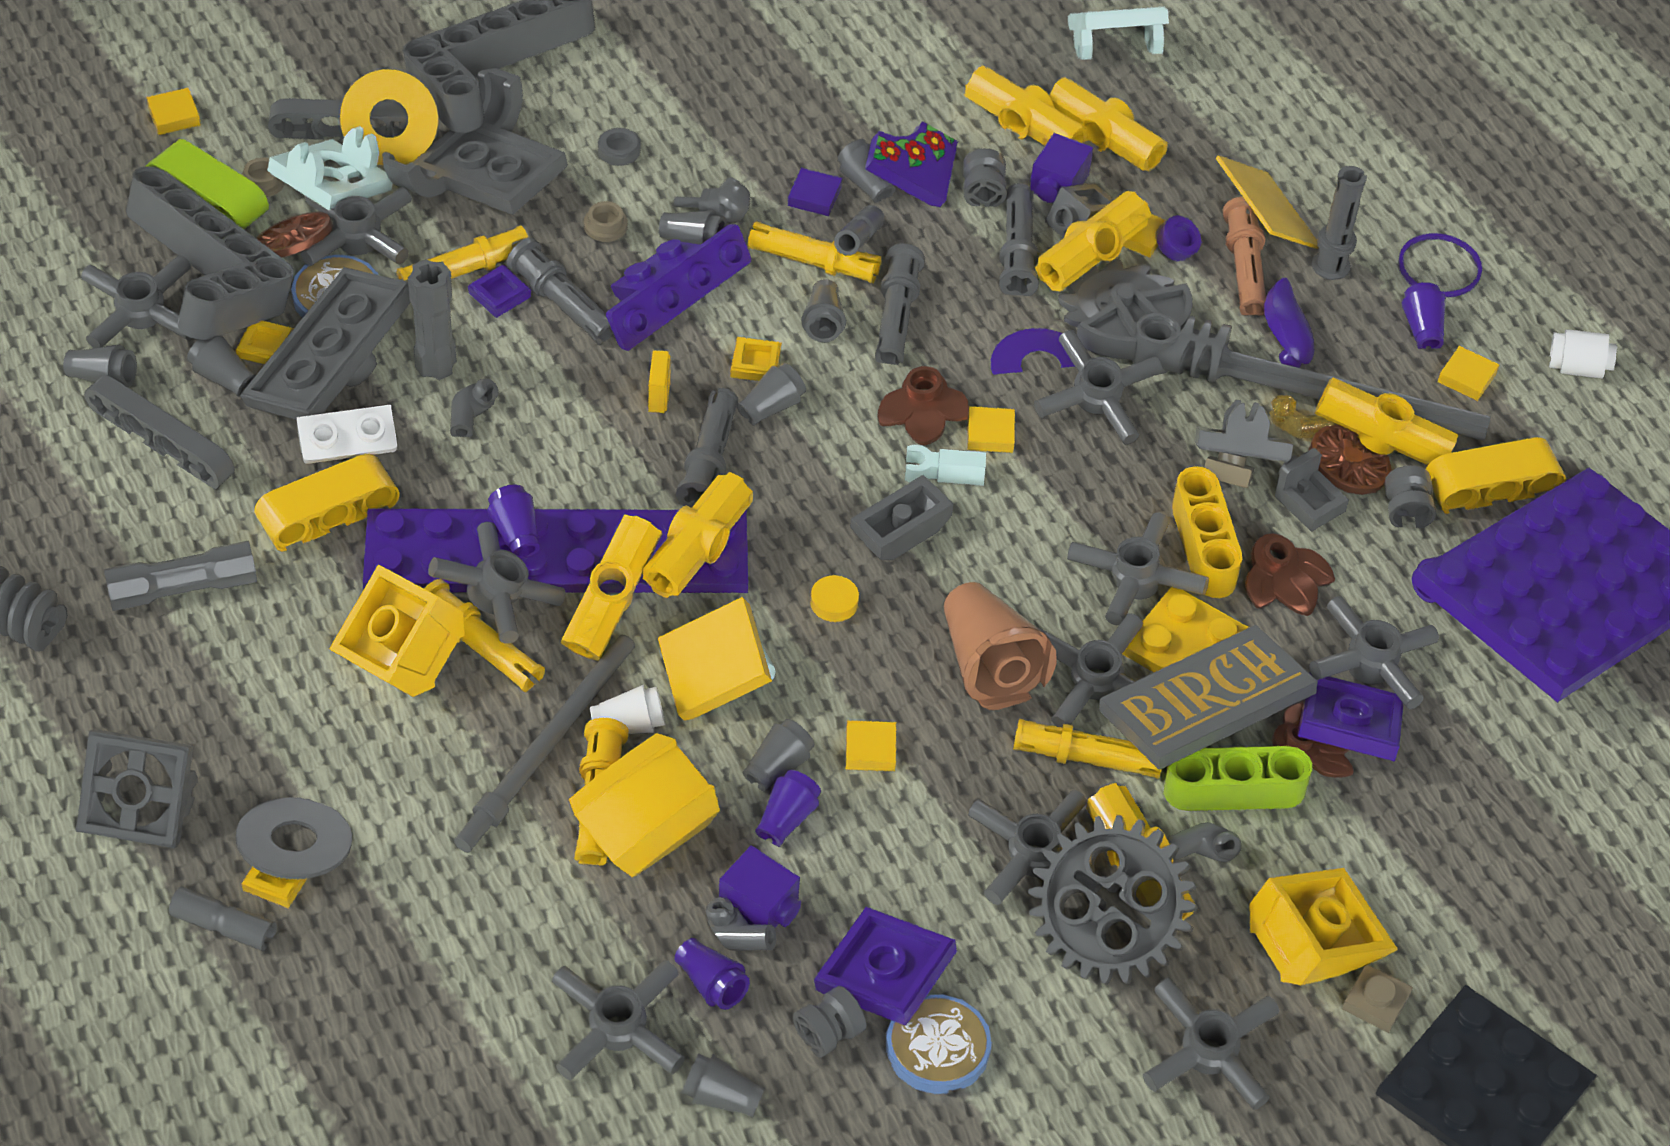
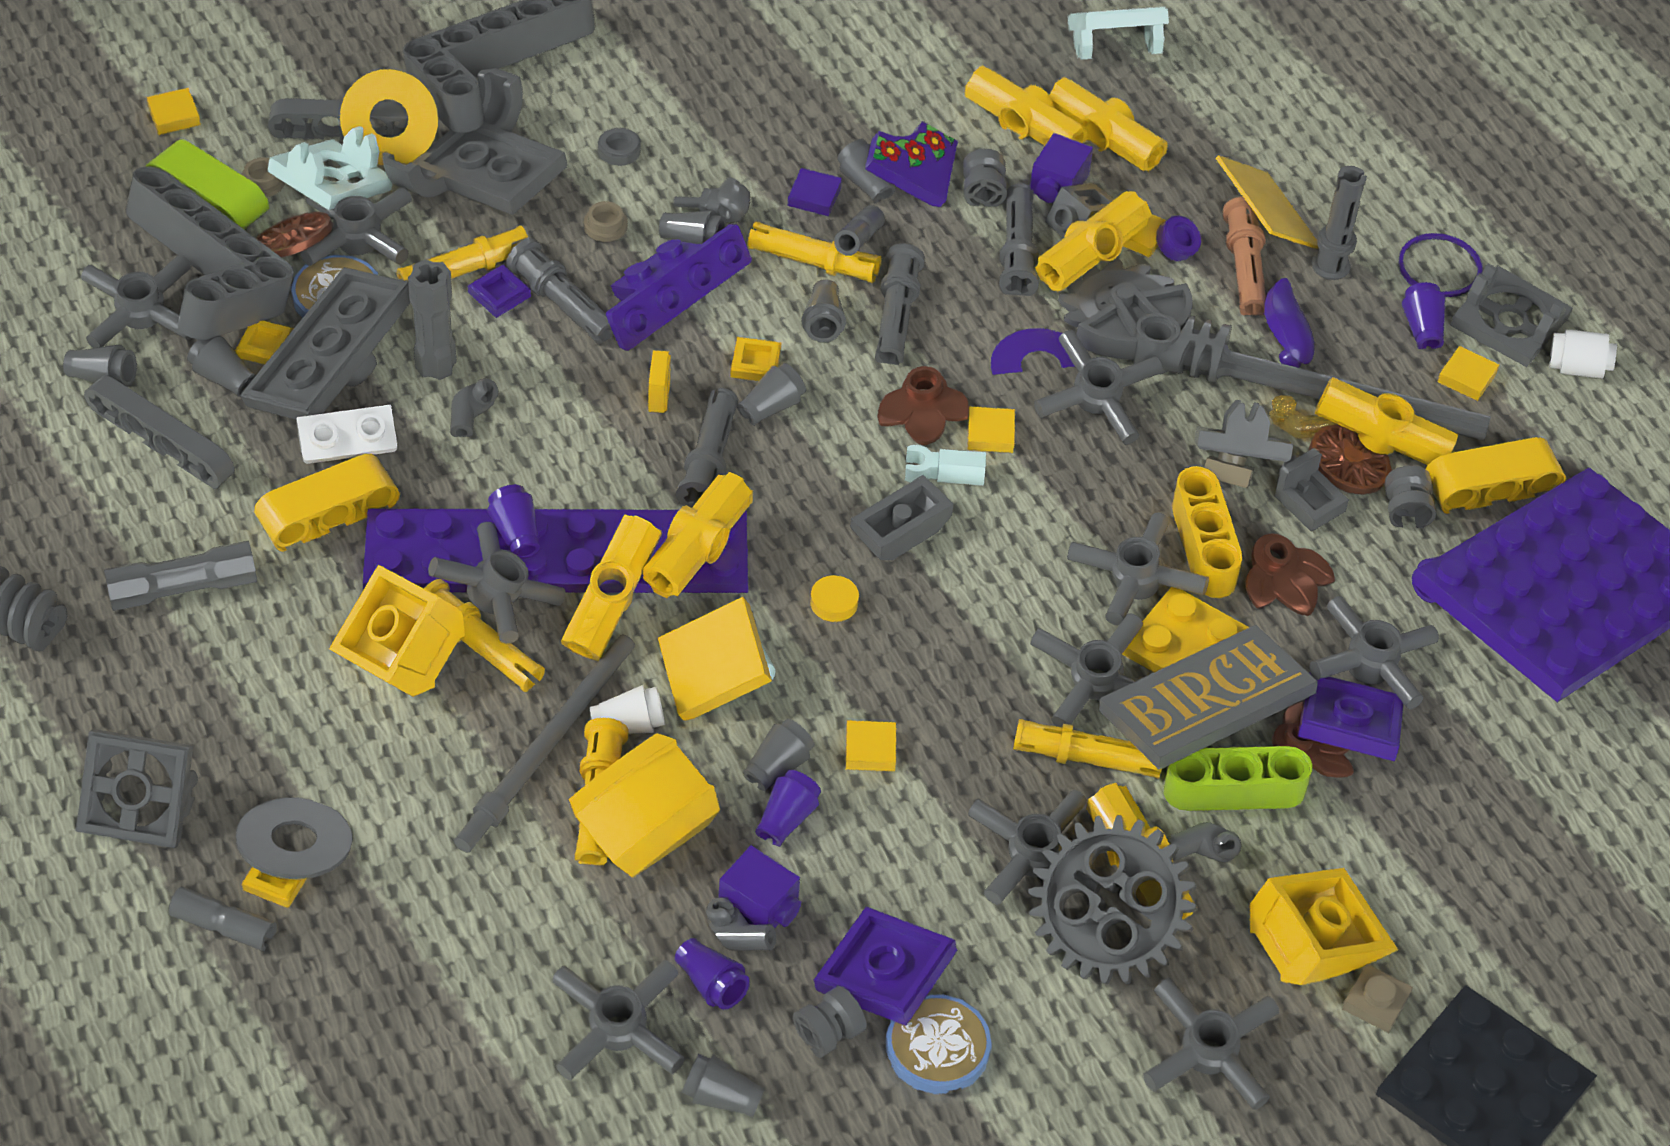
(996, 647): nougat cone -> none
(1499, 280): none -> dark grey piece

